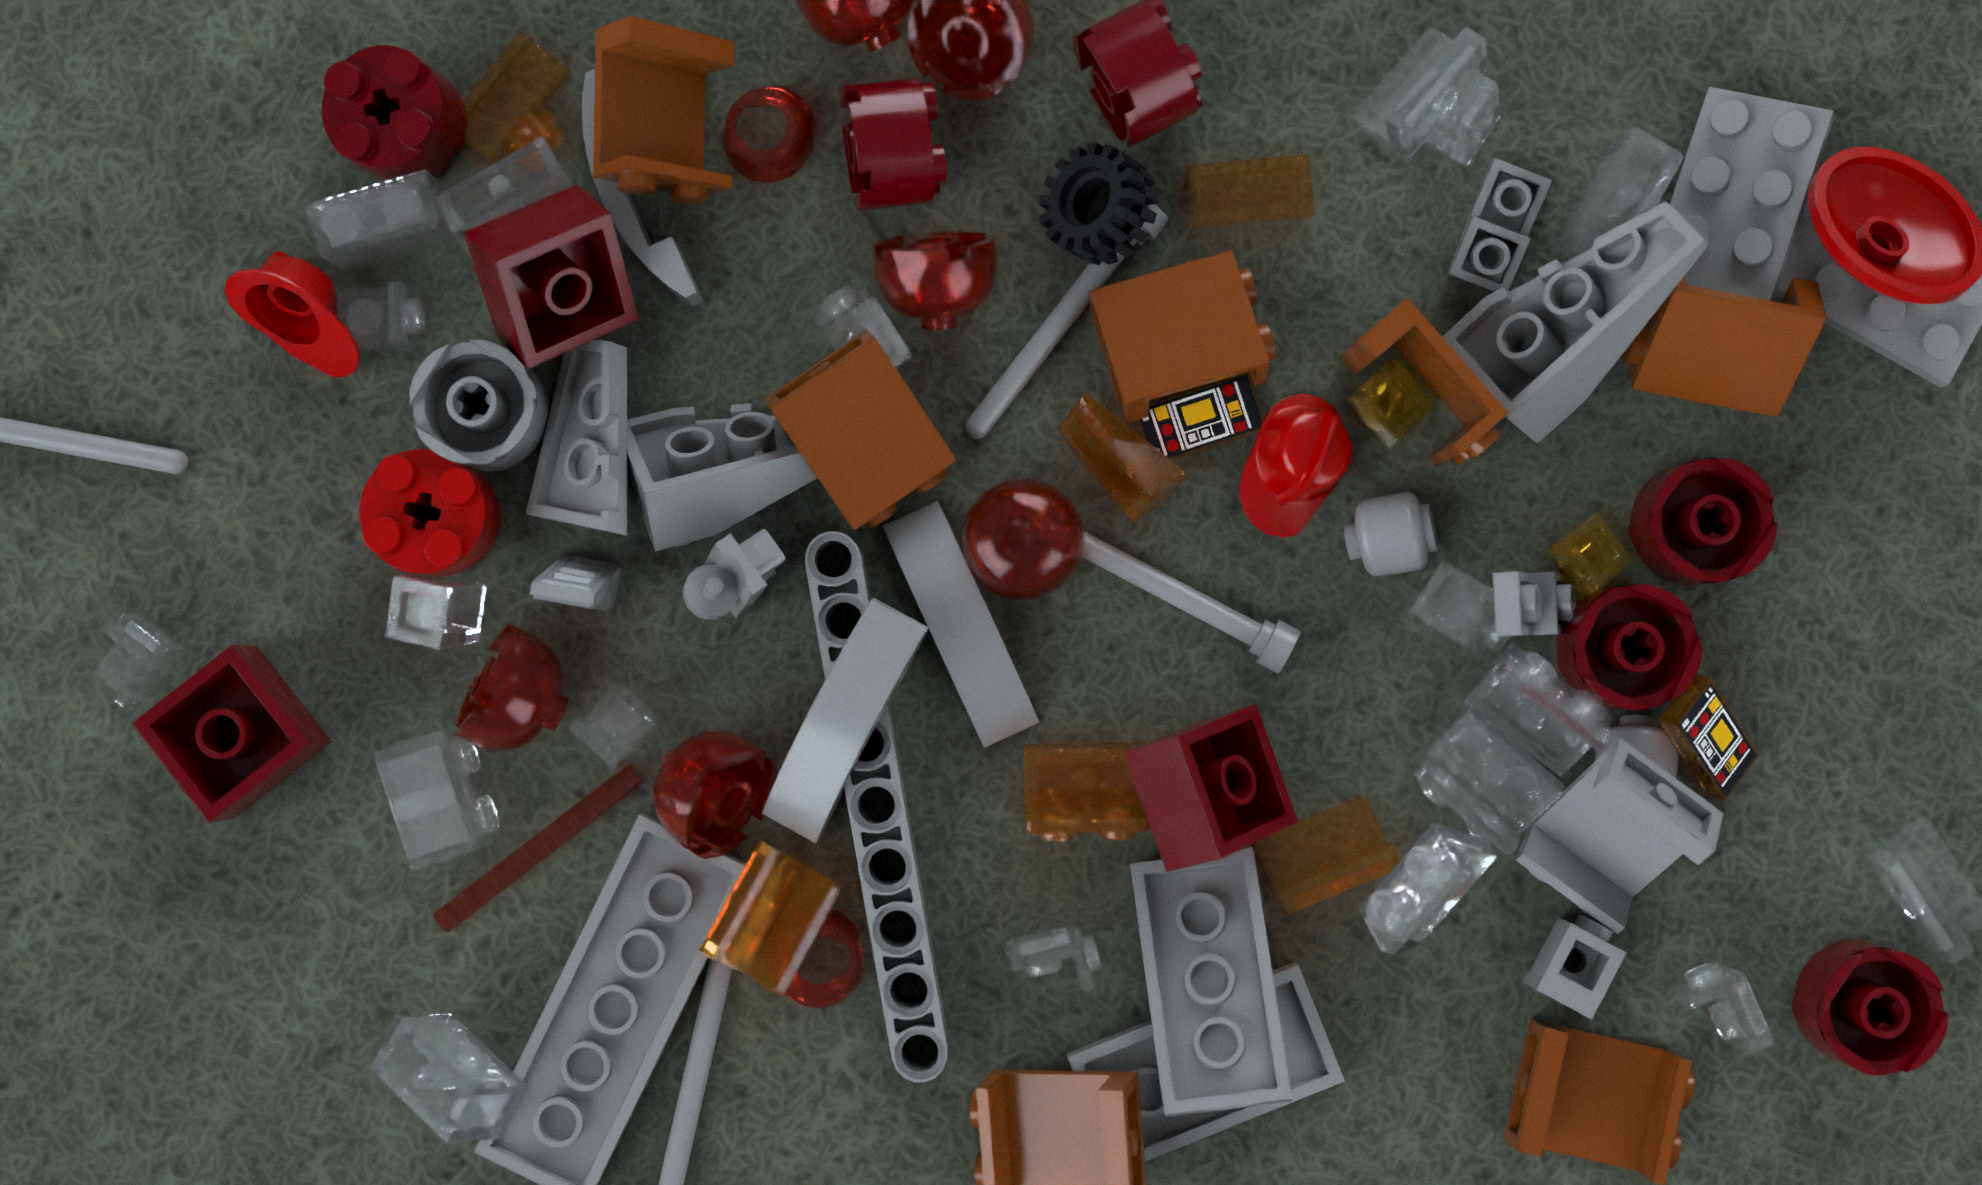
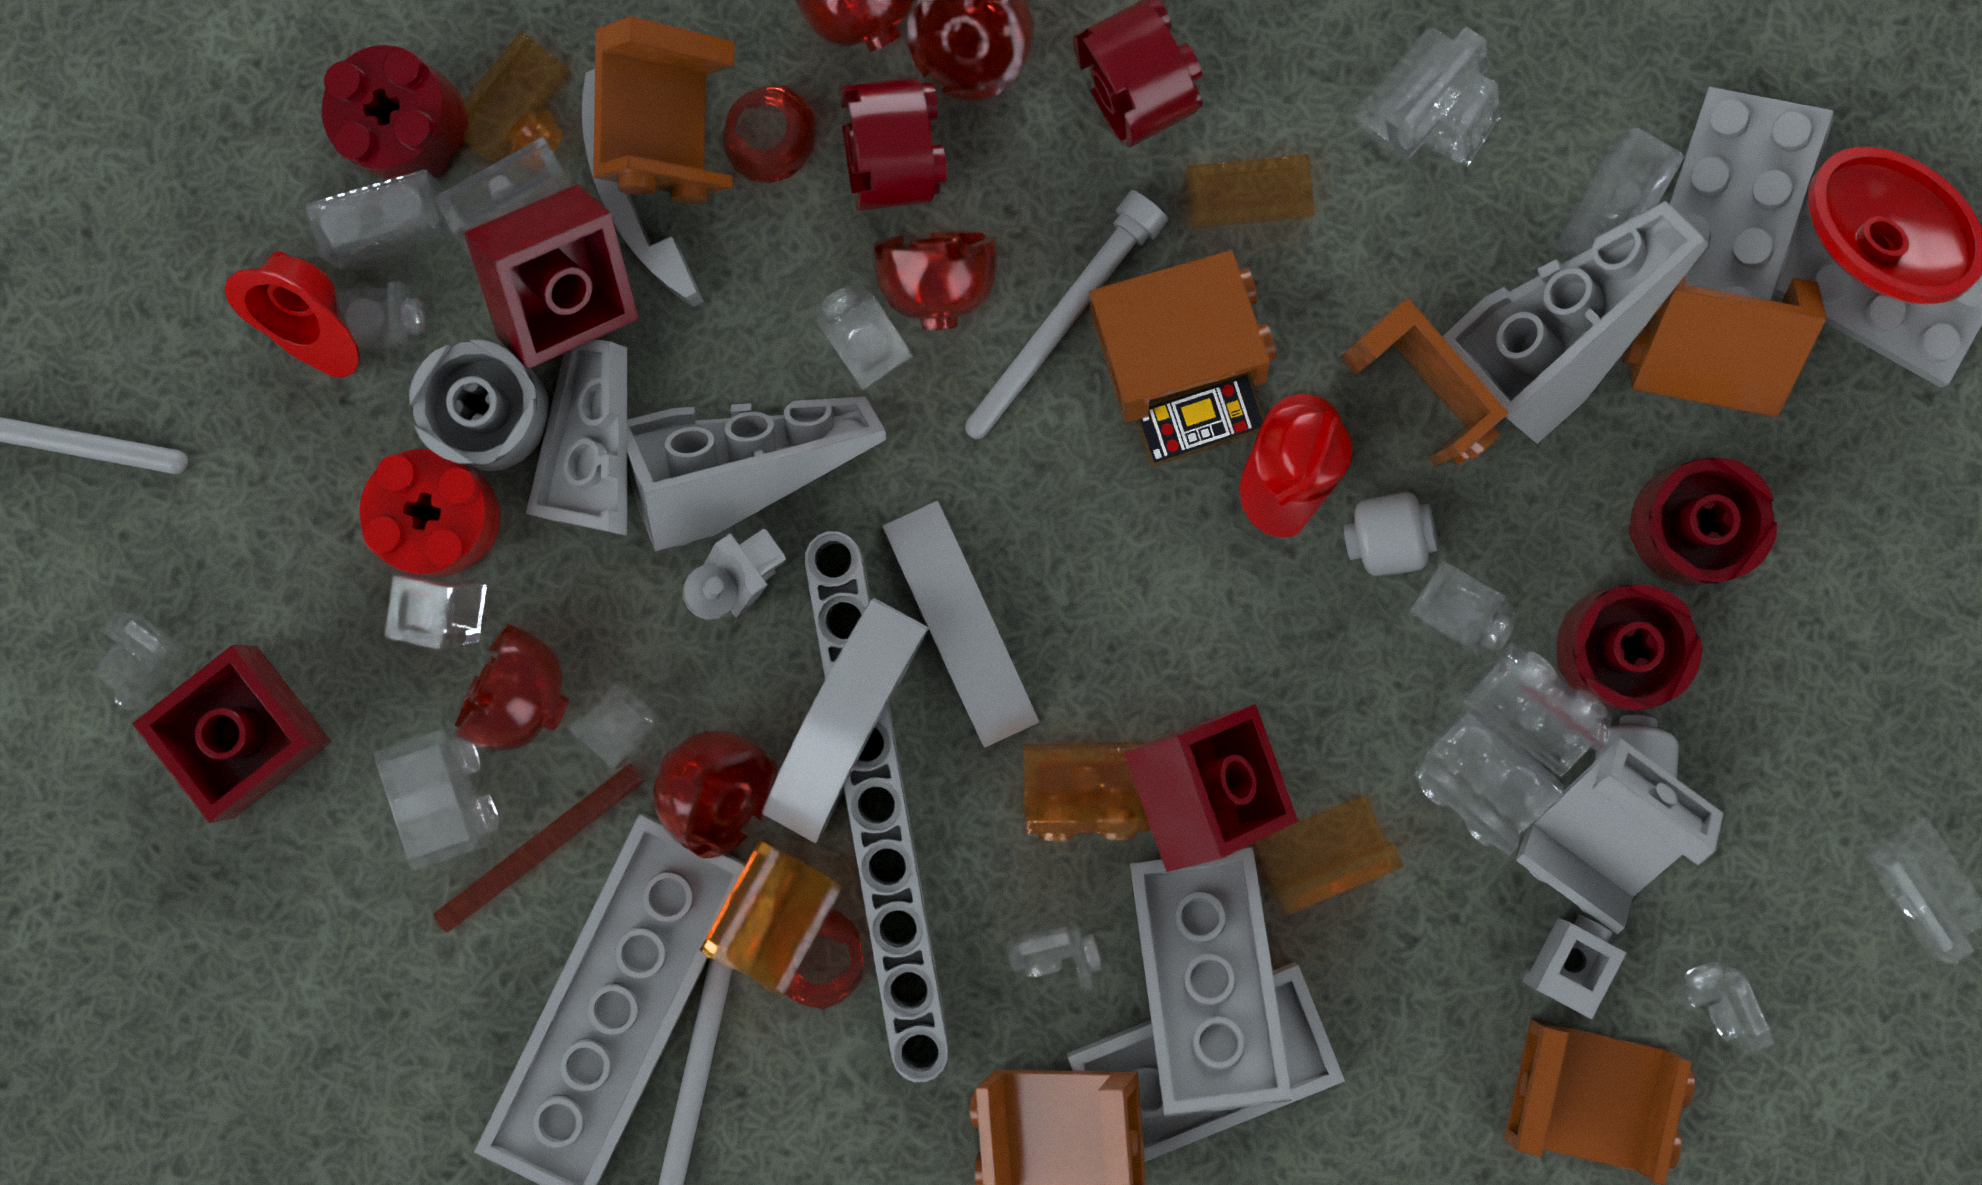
(448, 1077): clear brick -> none
(579, 582): light grey slope -> none
(861, 431): dark orange panel -> none
(1023, 539): clear red cylinder -> none
(1120, 459): clear orange slope -> none
(1122, 216): black tyre -> none
(1266, 640): light grey piece -> none
(1390, 402): clear yellow tile -> none
(1425, 886): clear bracket -> none
(1499, 226): light grey slope -> none
(1532, 603): light grey slope -> none
(1590, 555): clear yellow tile -> none
(1709, 737): tile -> none
(1905, 1015): dark red brick -> none

